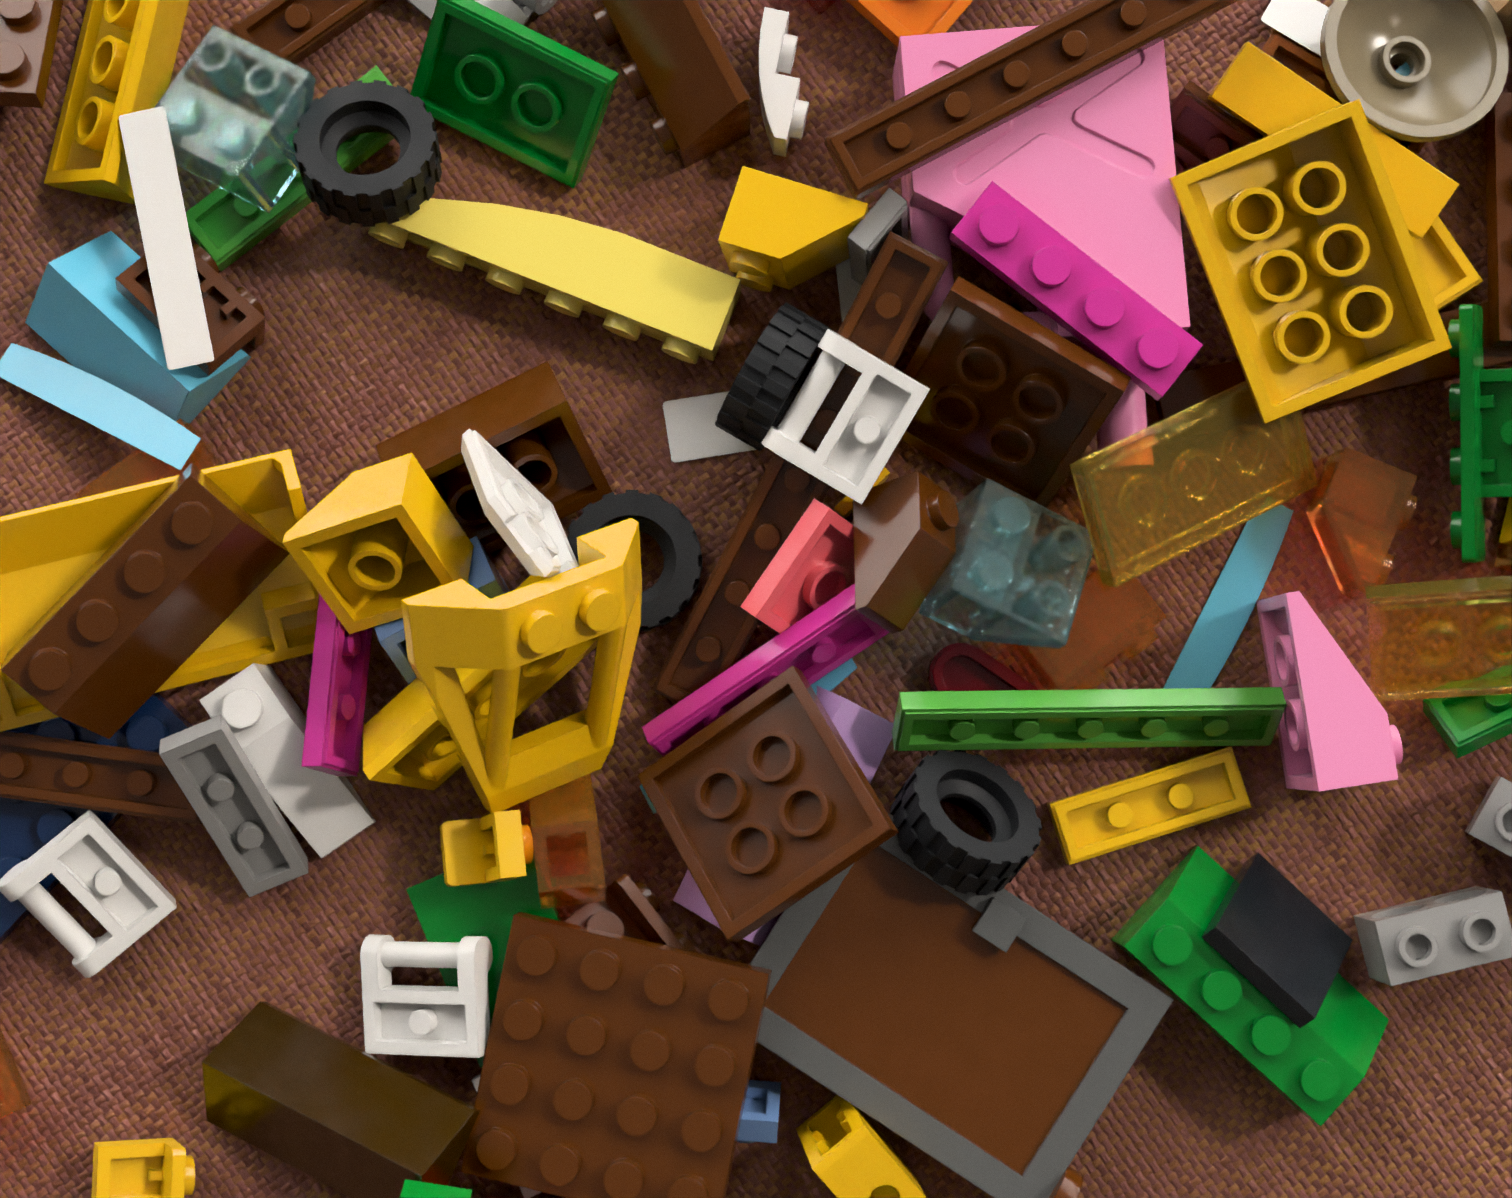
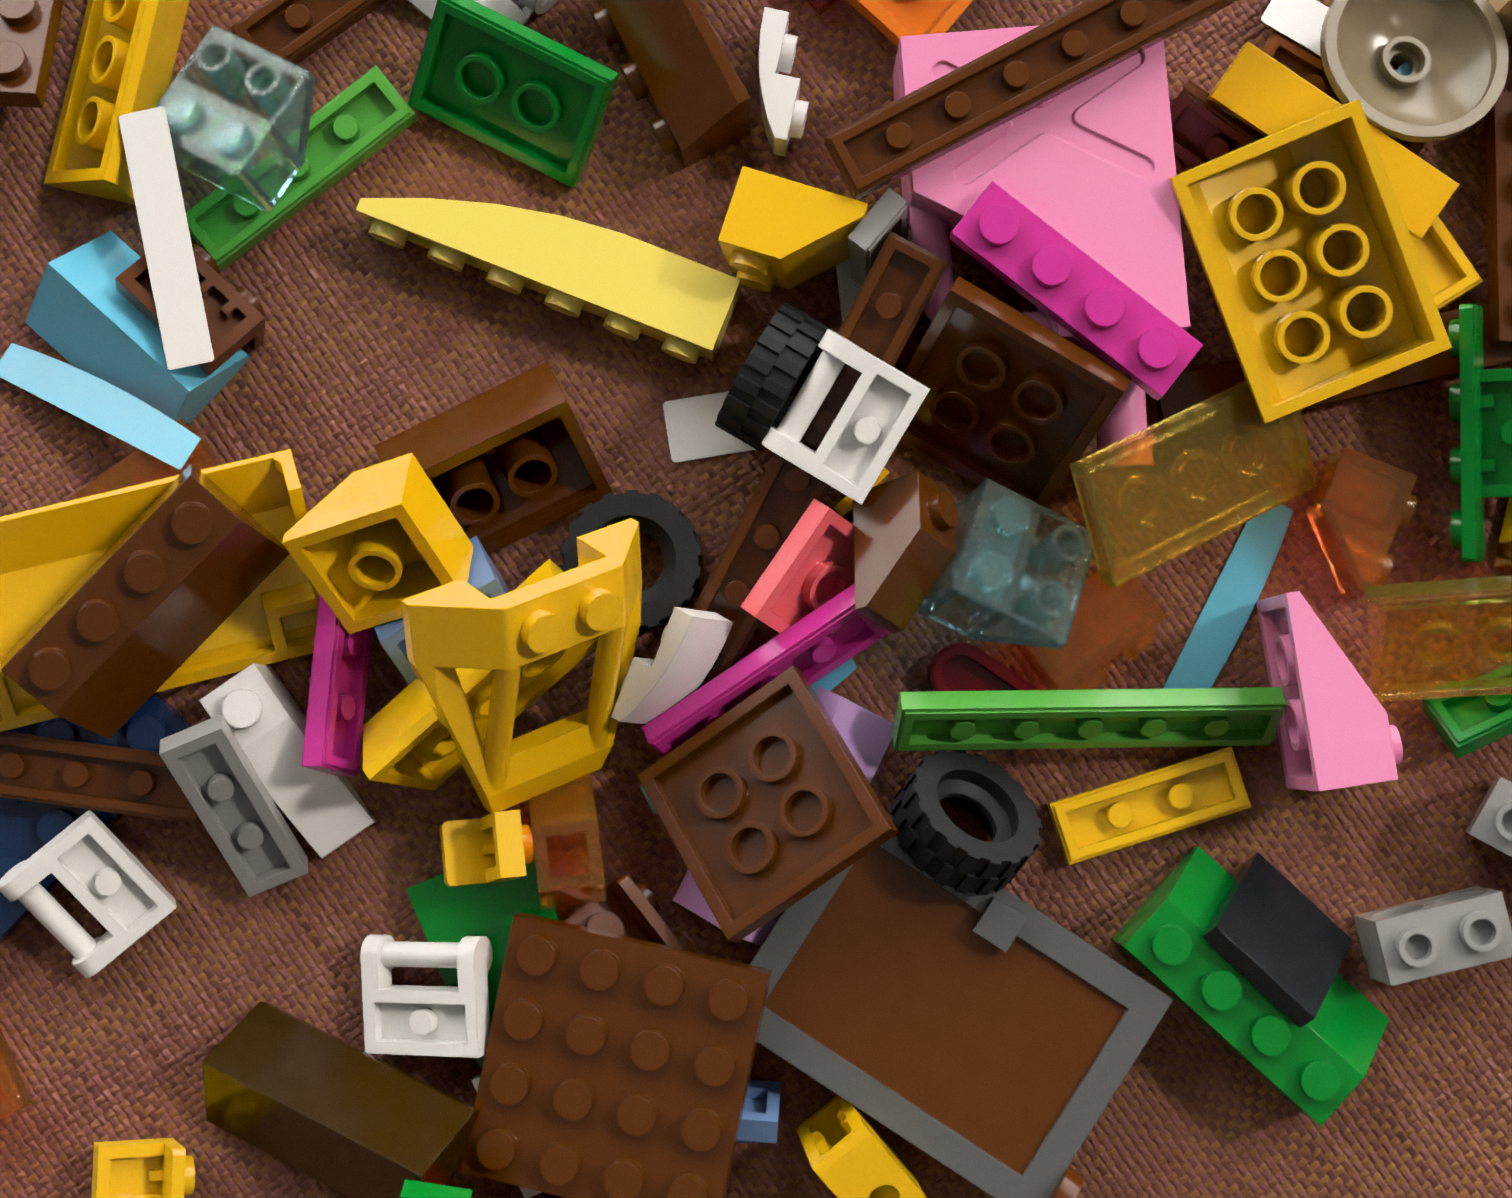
(361, 110): black tyre -> none
(517, 510): white tile -> none
(681, 664): none -> white slope

